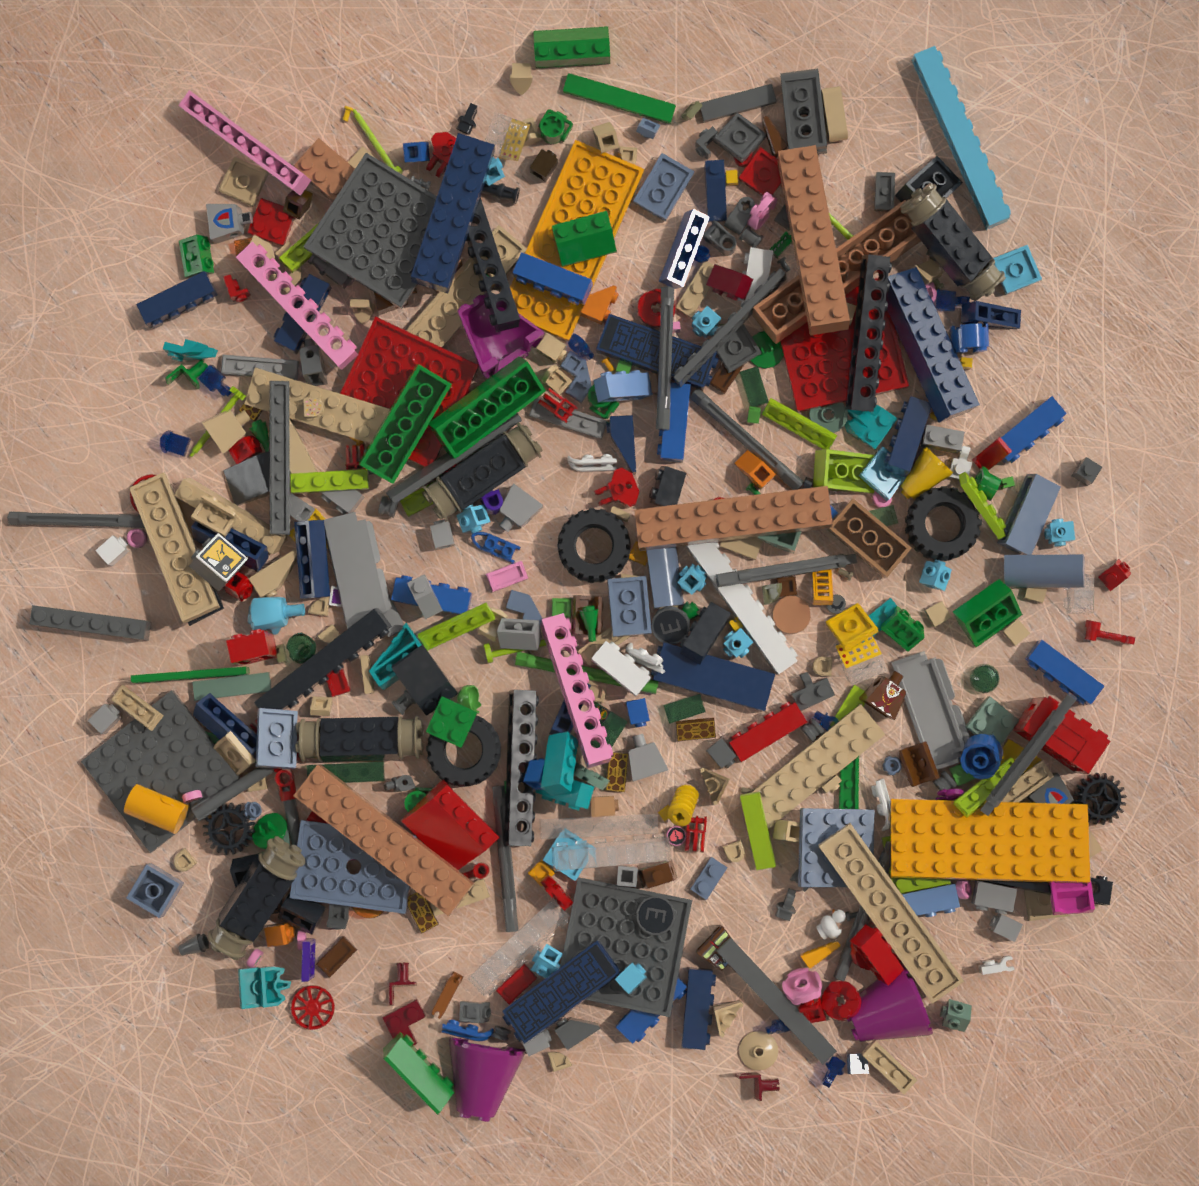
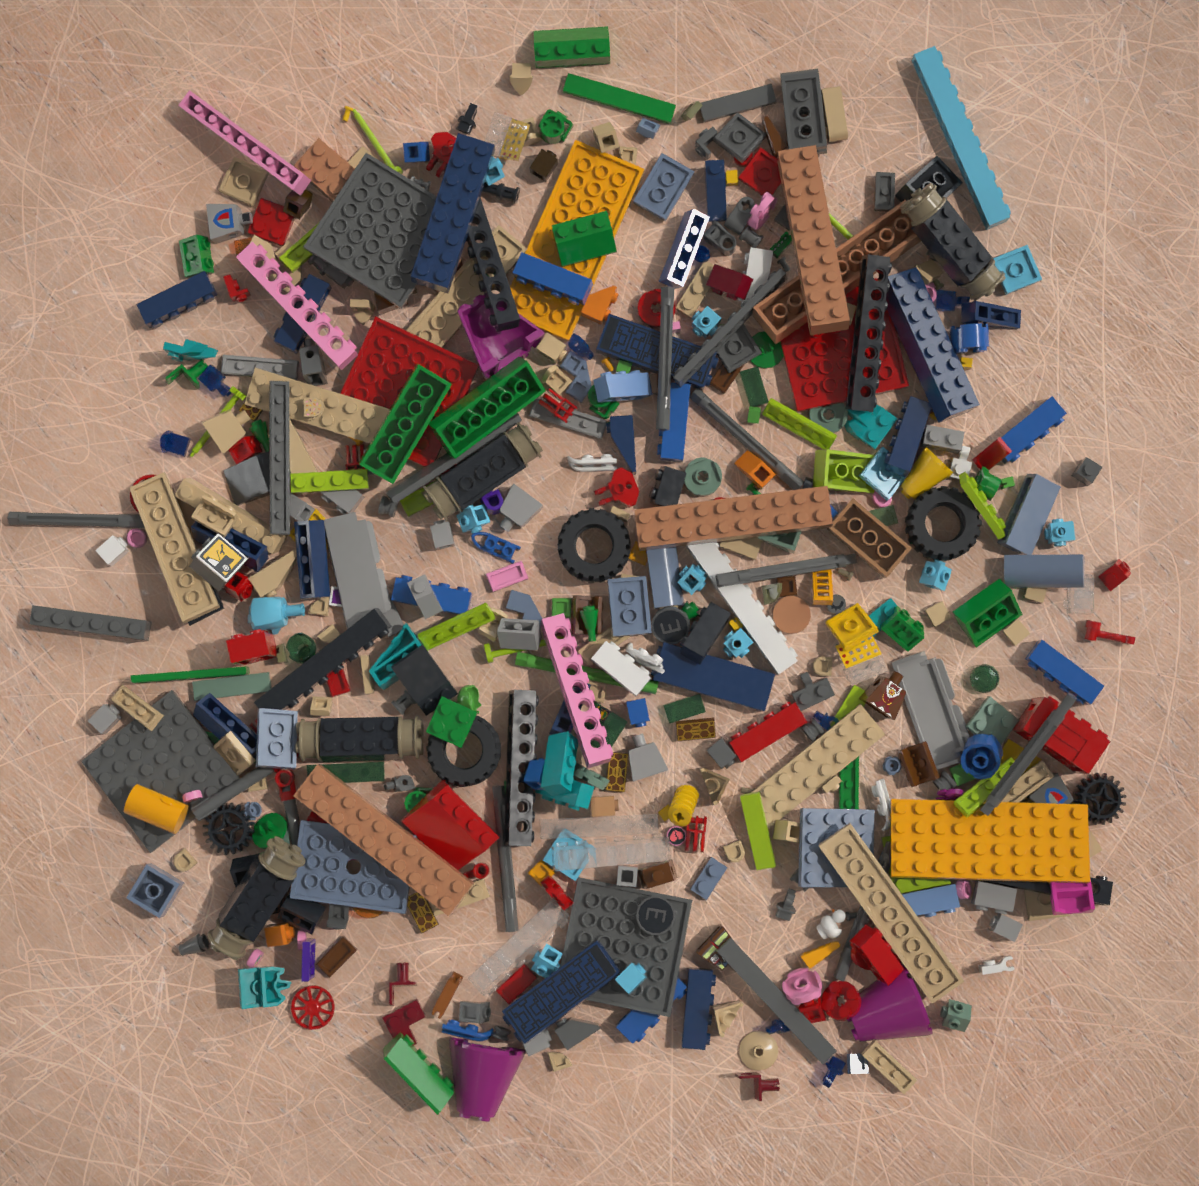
(708, 467): none -> sand green plate

